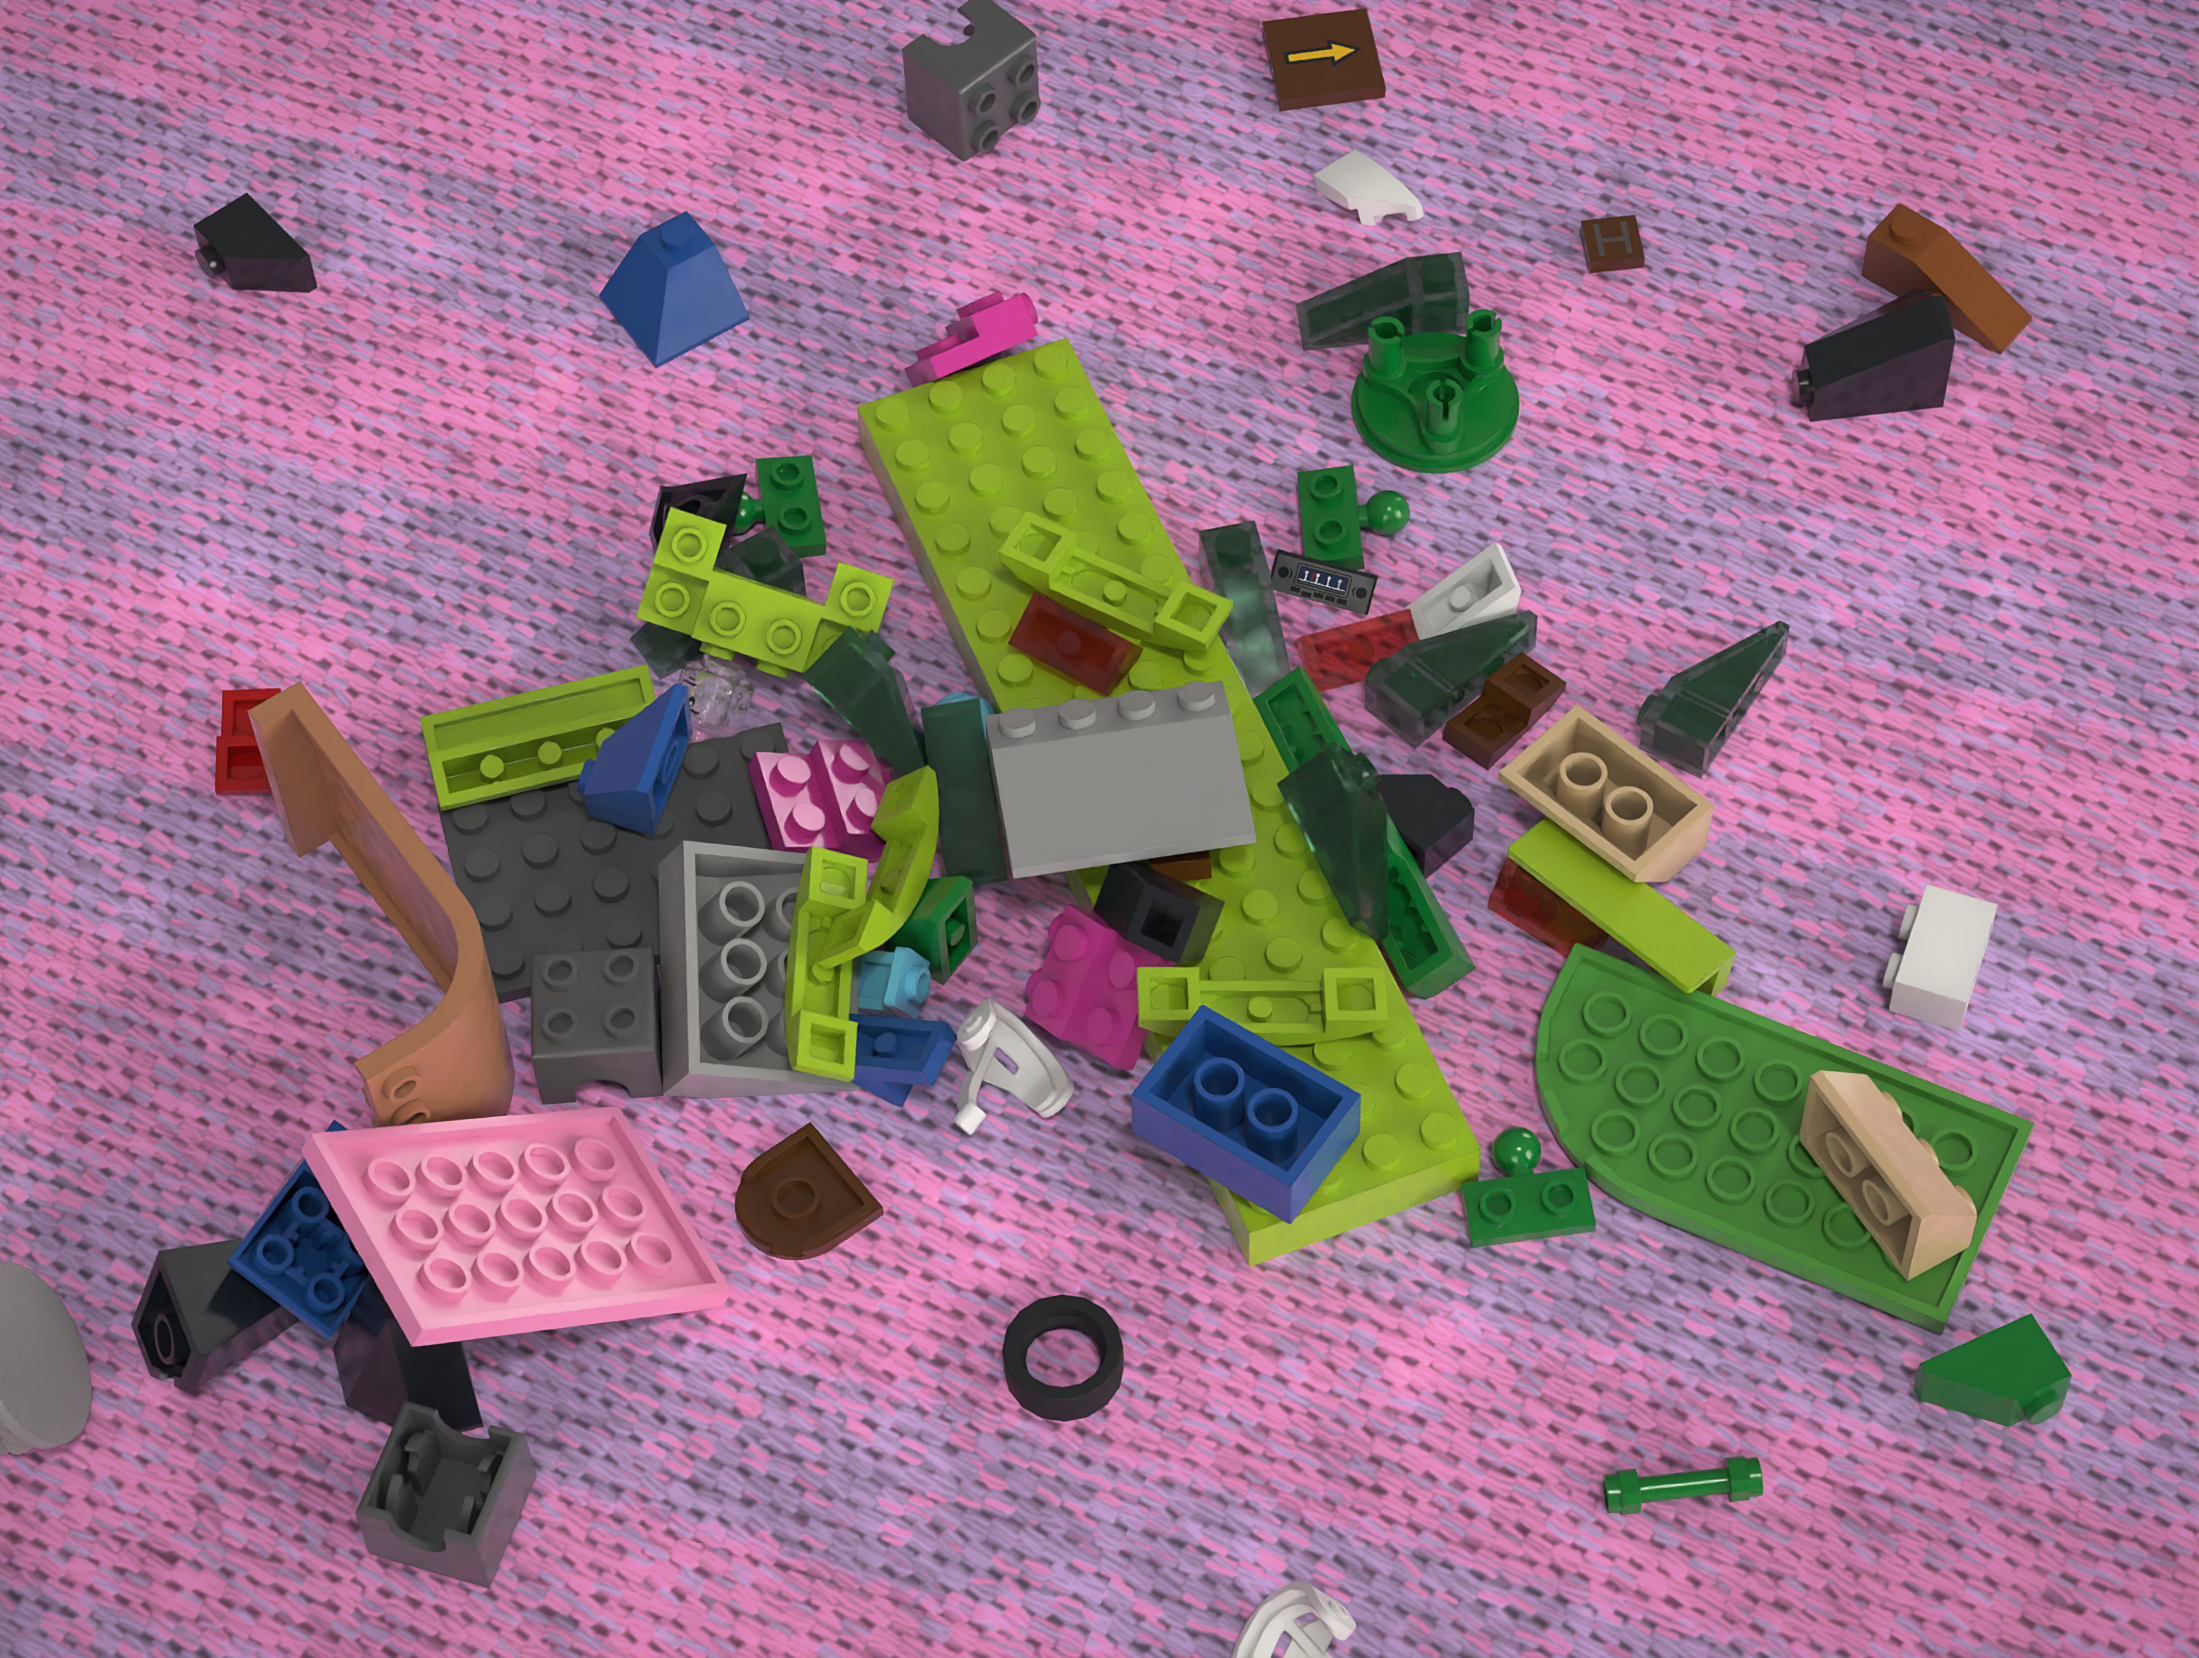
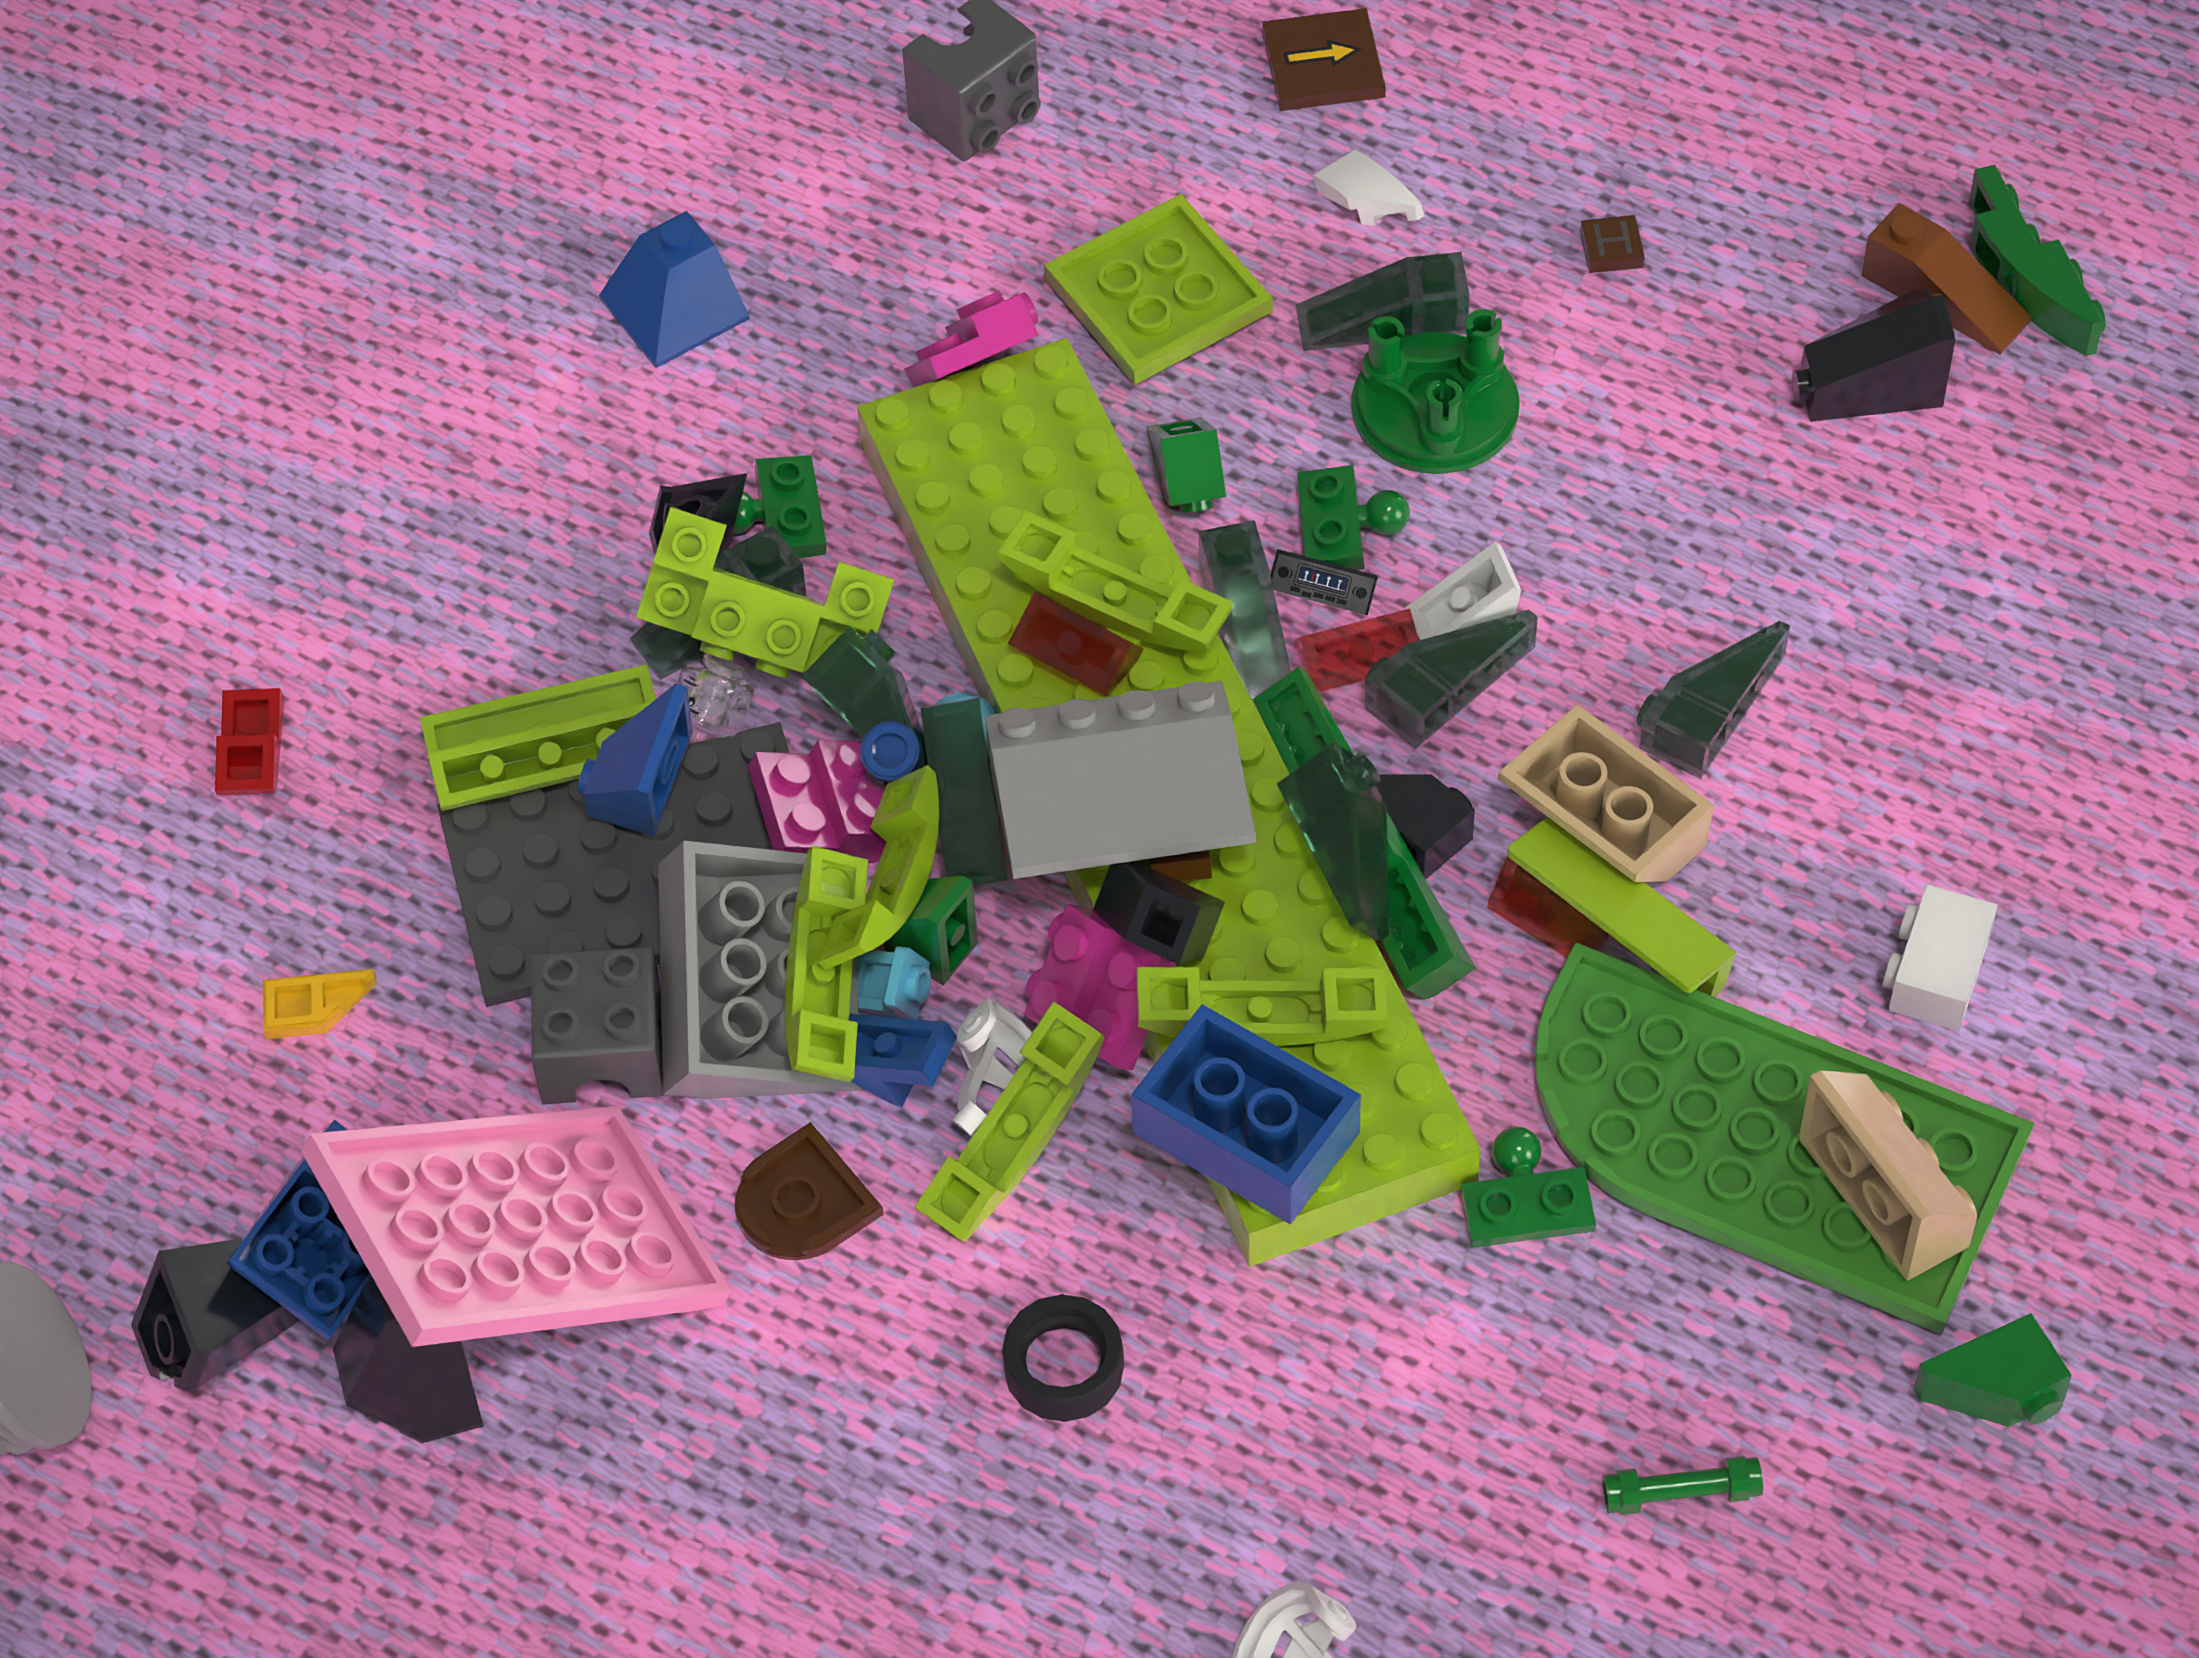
(252, 250): black slope -> none
(312, 1001): none -> yellow tile
(445, 1496): dark grey piece -> none
(460, 1054): nougat panel -> none
(891, 751): none -> blue tile
(1017, 1125): none -> lime slope
(1158, 288): none -> lime plate
(1188, 463): none -> green slope
(1505, 711): reddish brown slope -> none
(2032, 272): none -> green slope

